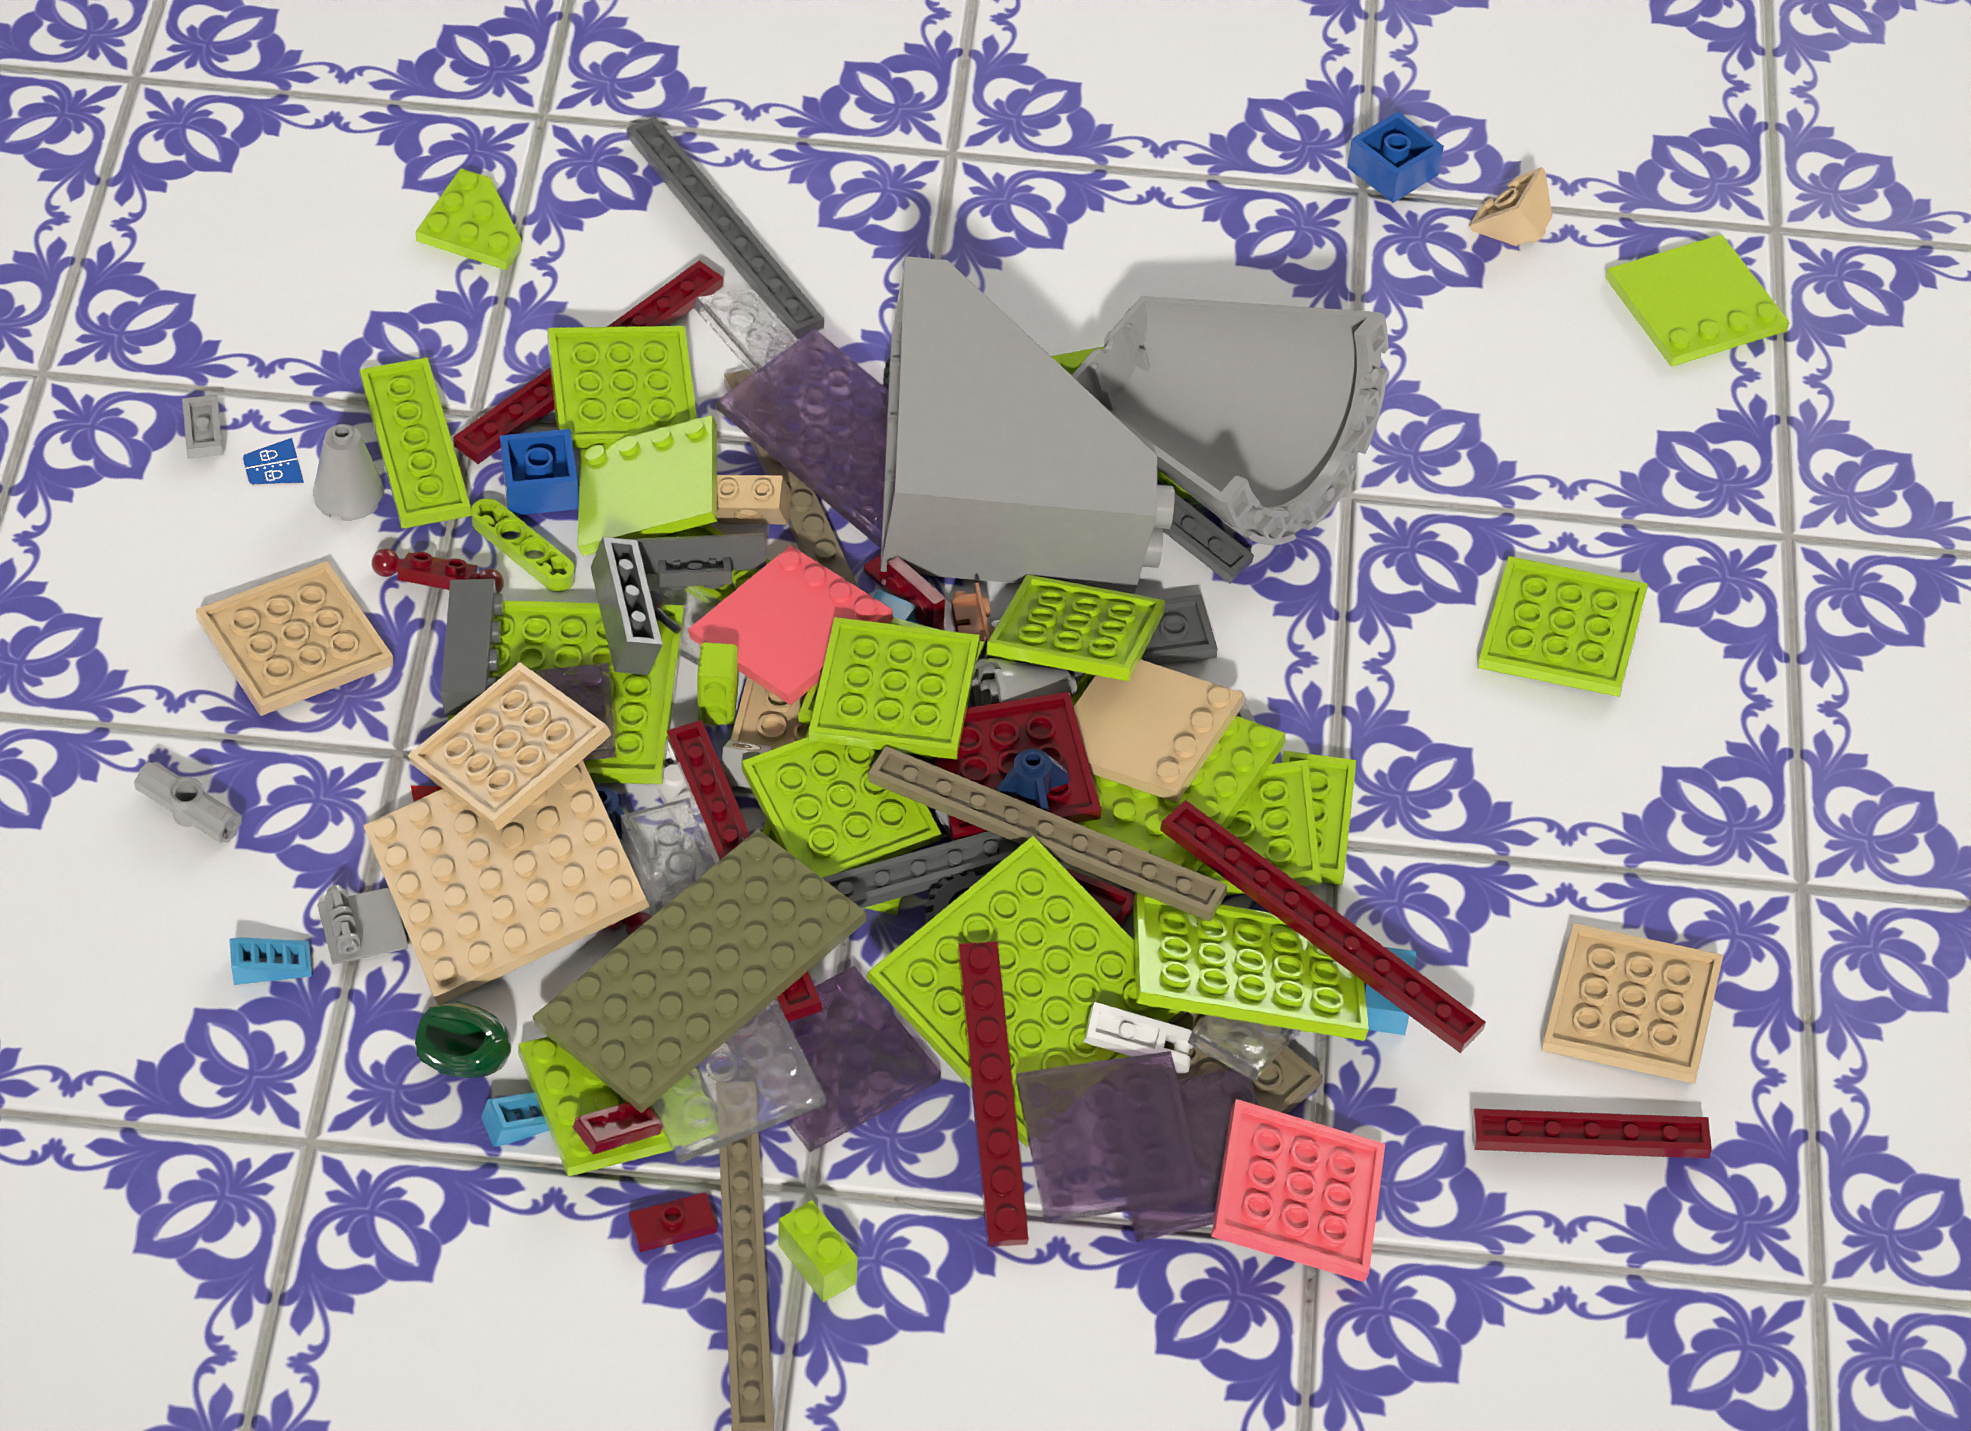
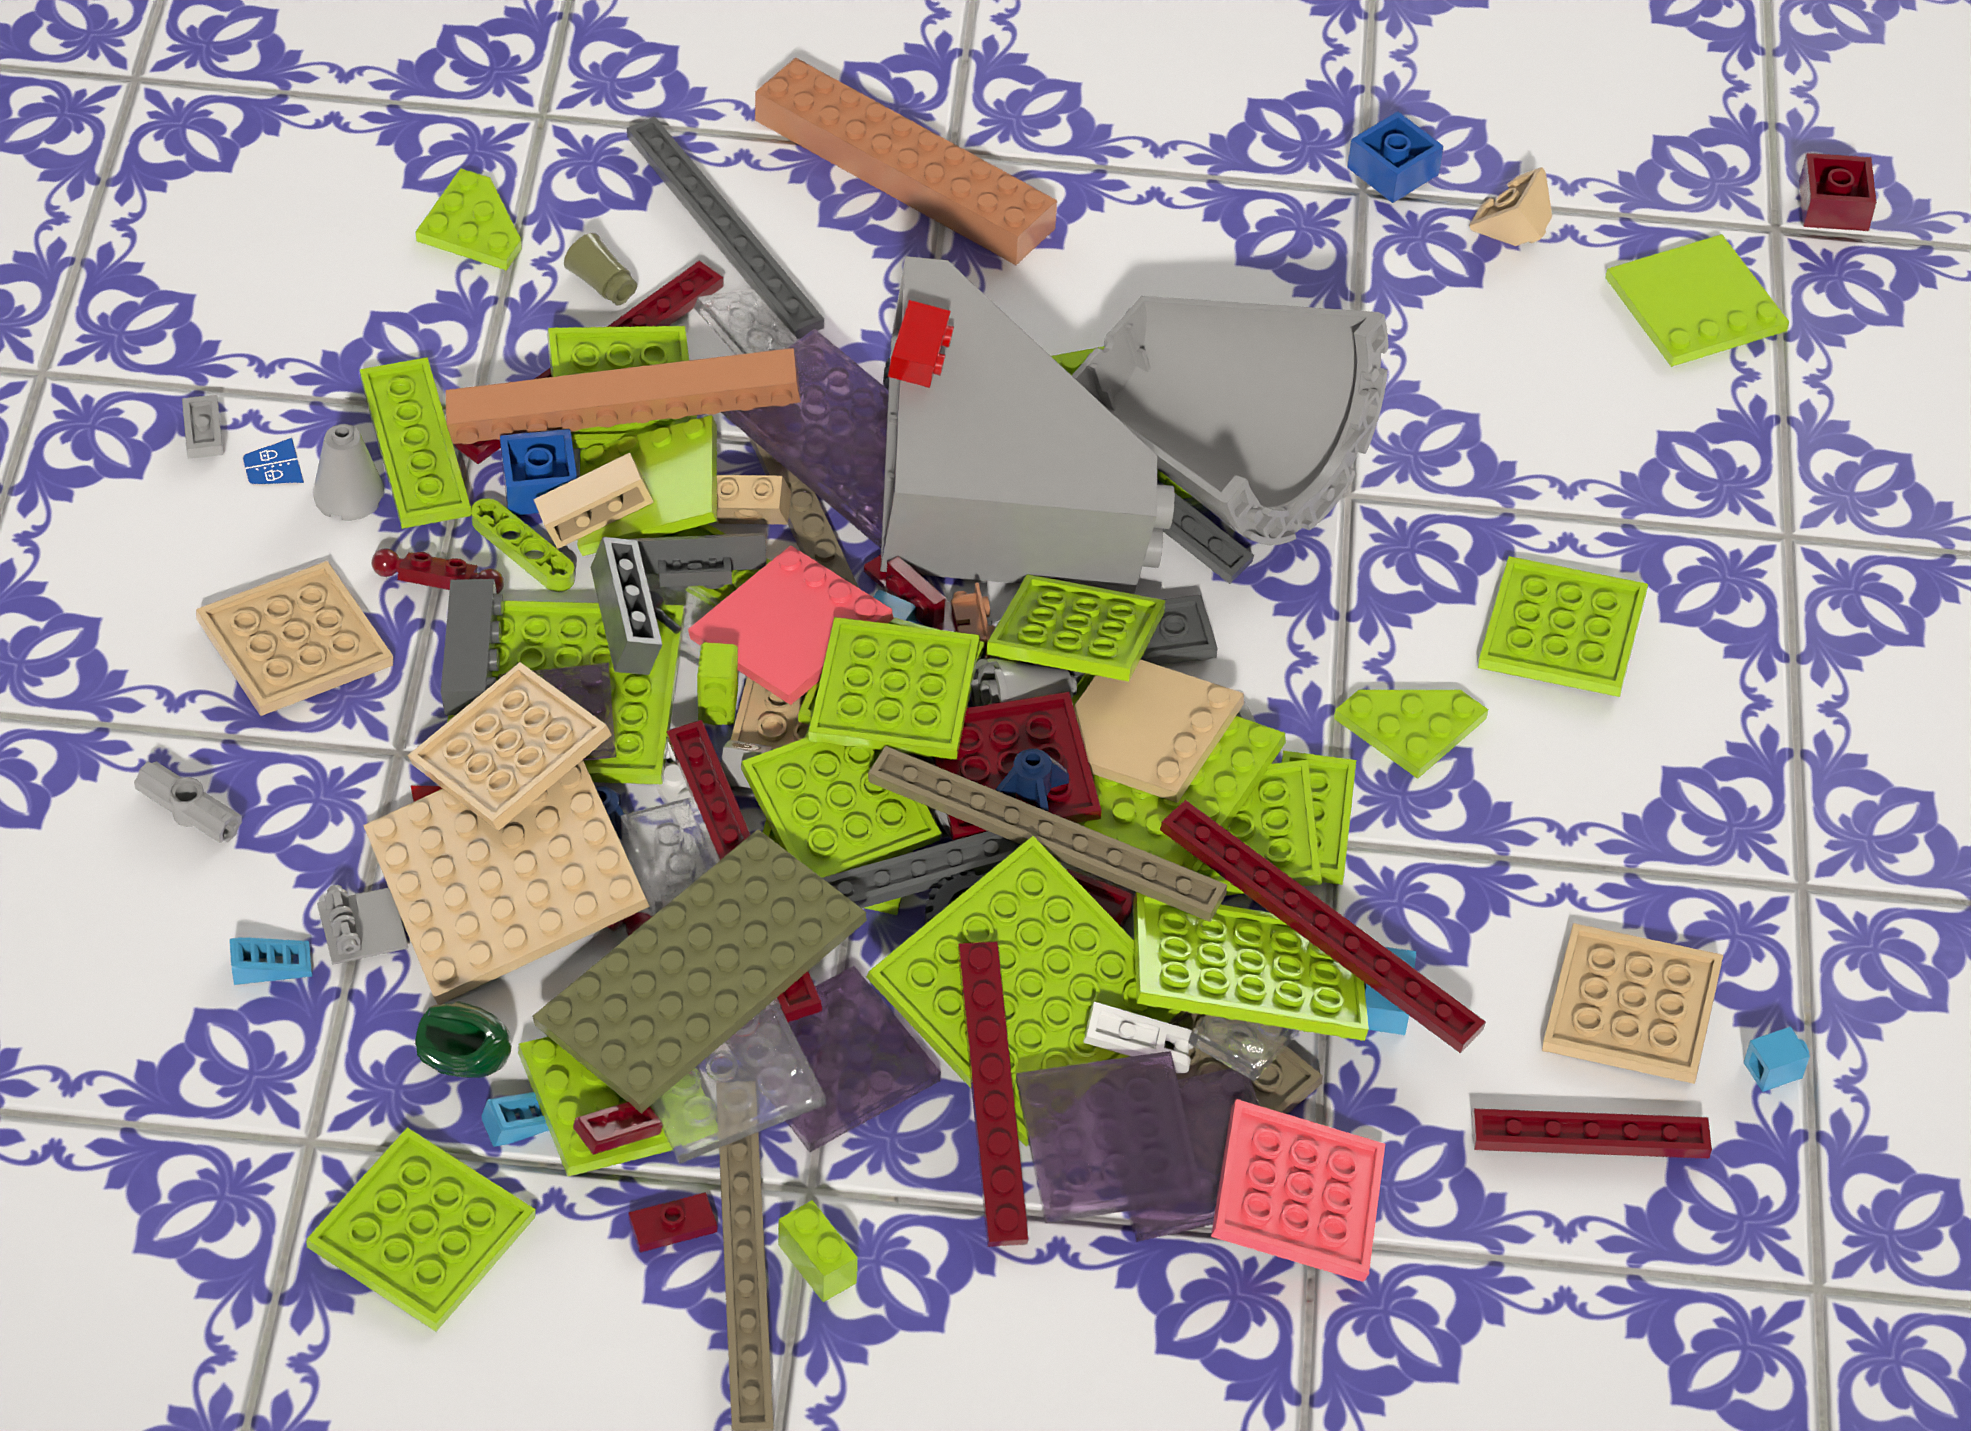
(421, 1229): none -> lime plate
(593, 500): none -> tan brick
(600, 269): none -> olive plant
(623, 396): none -> nougat brick
(906, 161): none -> nougat brick
(920, 343): none -> red brick
(1411, 725): none -> lime plate
(1777, 1059): none -> dark azure brick
(1837, 192): none -> dark red brick

